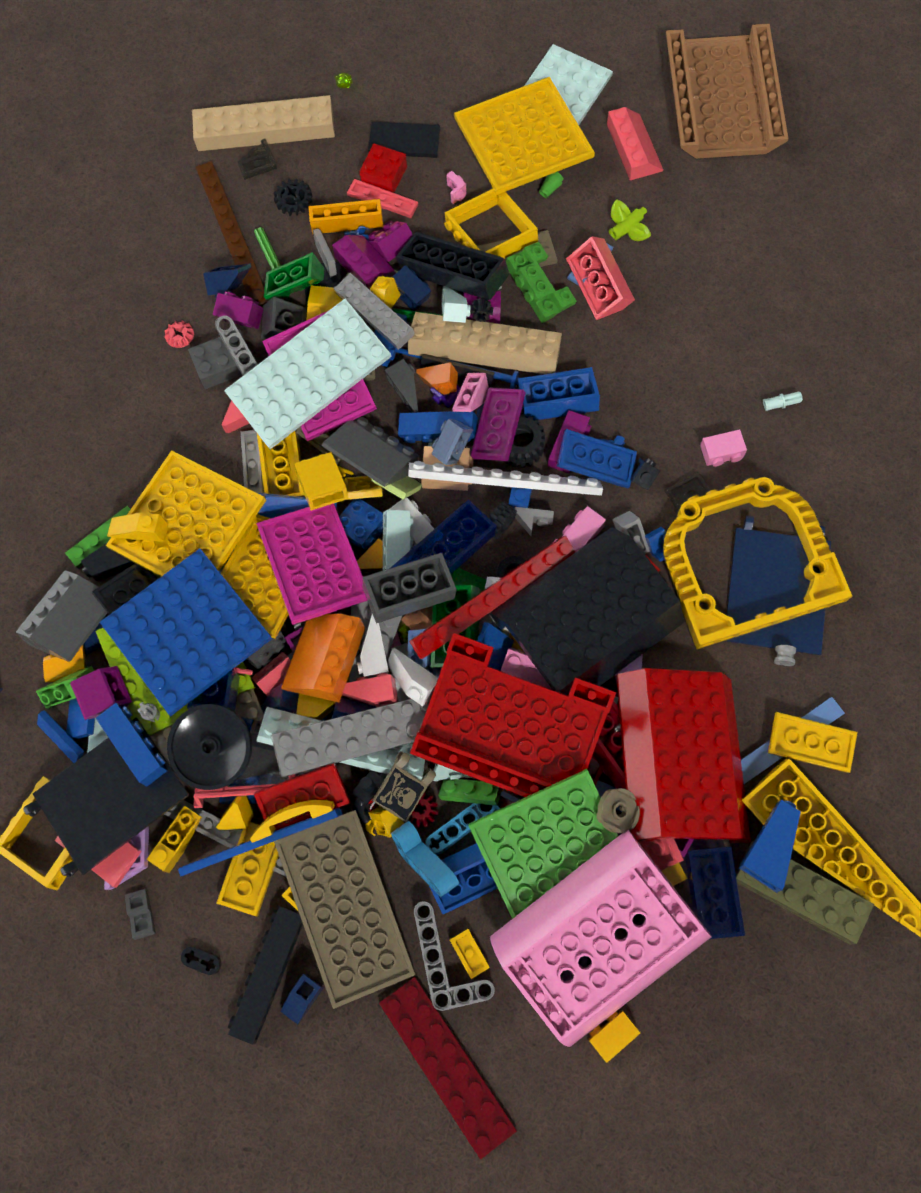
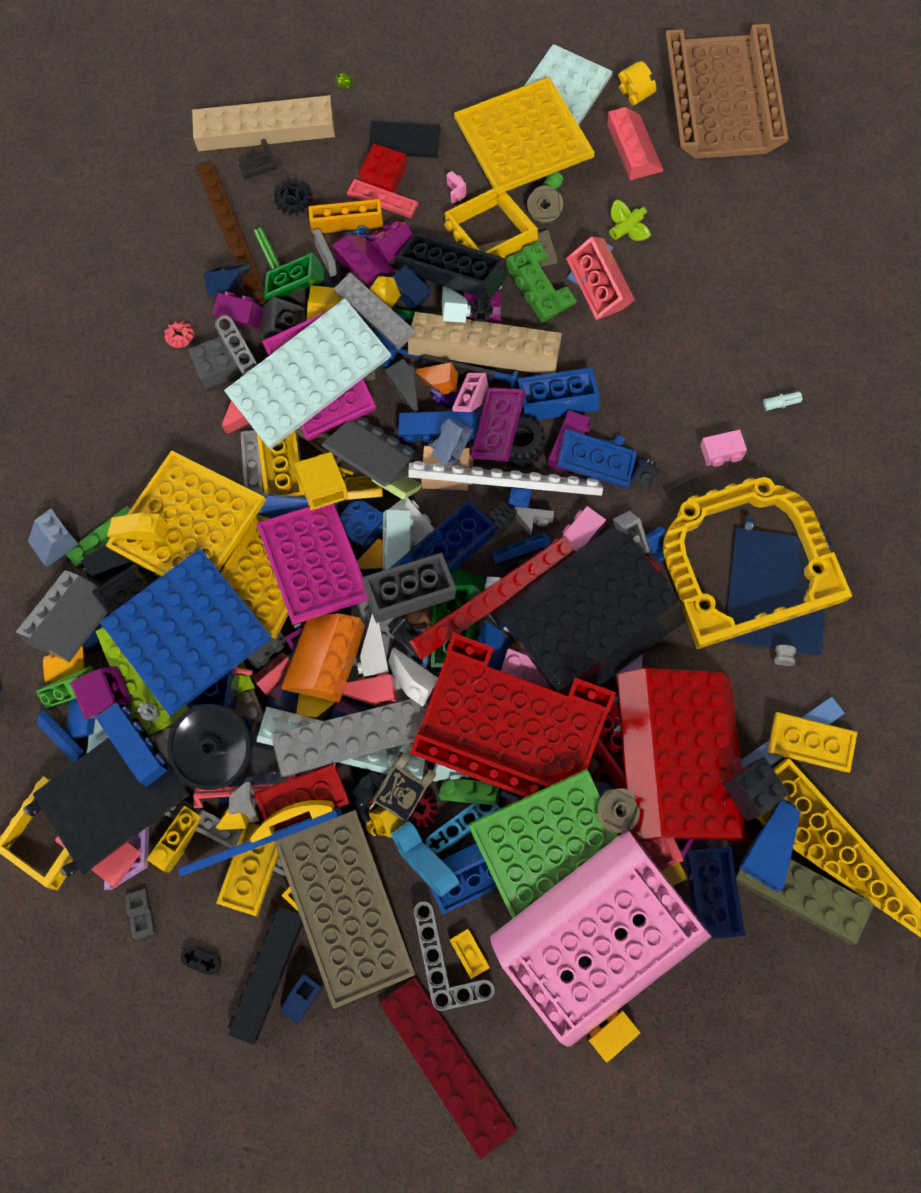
(50, 538): none -> sand blue slope
(244, 802): none -> light grey slope
(403, 633): none -> black piece
(520, 548): none -> blue tile
(536, 198): none -> dark tan plate
(636, 82): none -> yellow brick
(755, 789): none -> black brick

